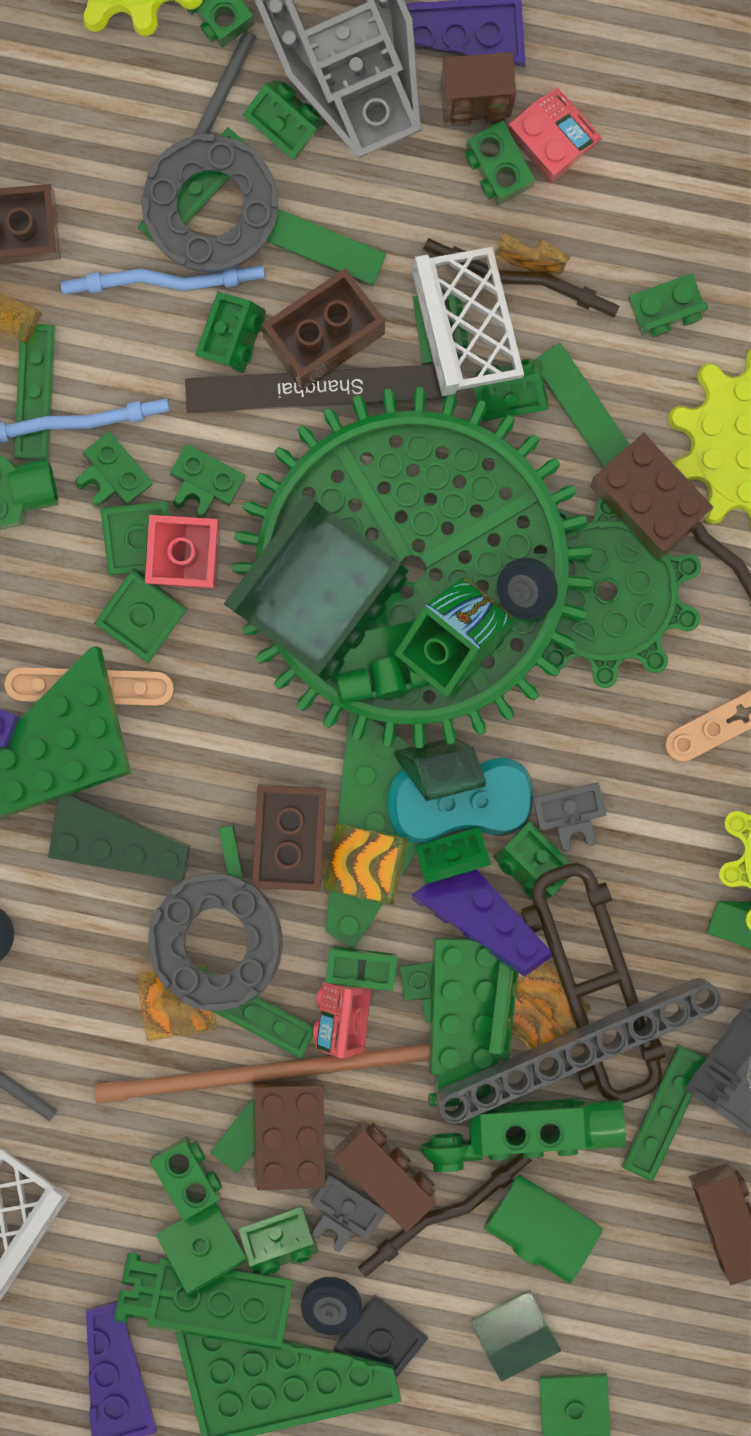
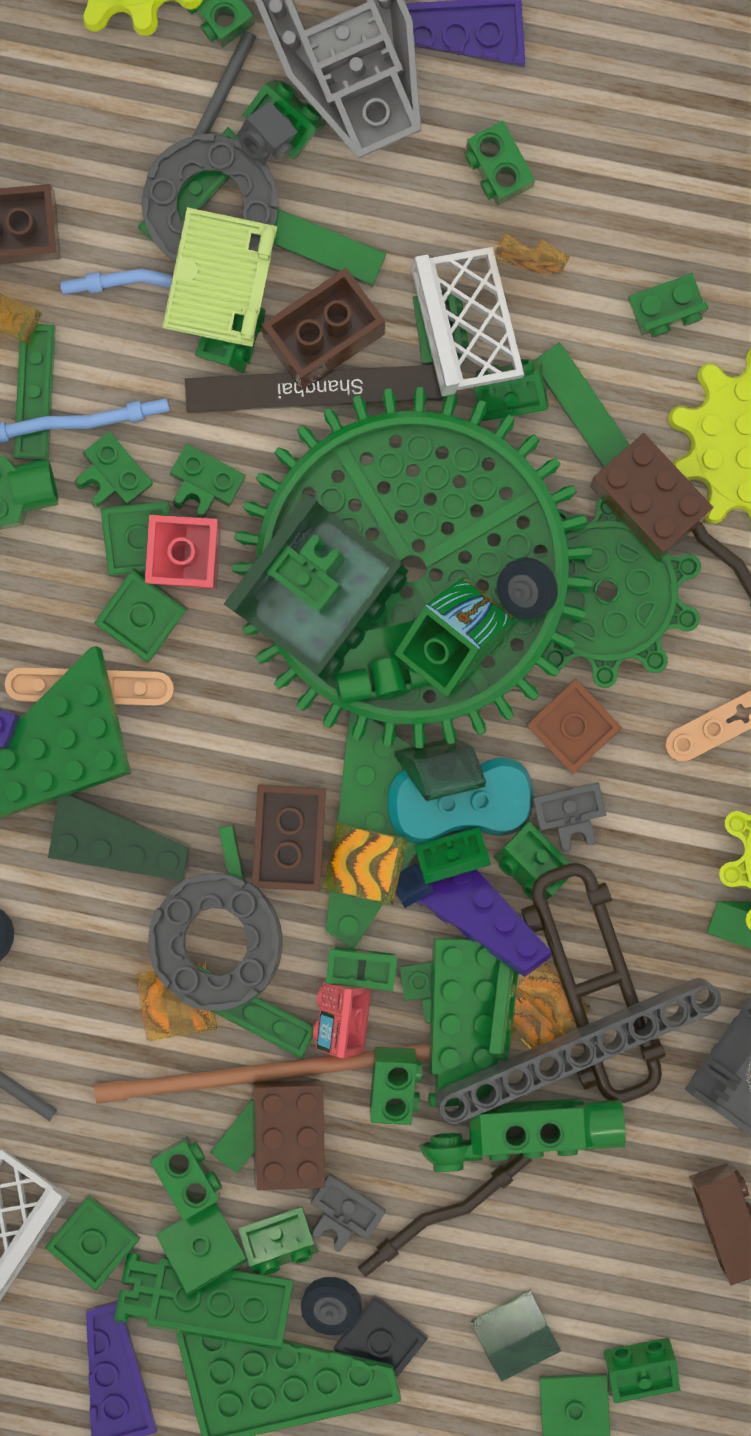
(92, 1242): none -> green plate
(219, 277): none -> yellowish green window
(267, 134): none -> dark grey brick
(308, 573): none -> green plate
(386, 1174): reddish brown brick -> none
(390, 1085): none -> green brick
(412, 886): none -> dark blue tile
(478, 88): reddish brown brick -> none
(543, 1229): green panel -> none
(553, 134): coral slope -> none
(574, 726): none -> dark orange plate
(585, 297): dark brown bar -> none
(642, 1370): none -> green bracket
(663, 1114): green tile -> none

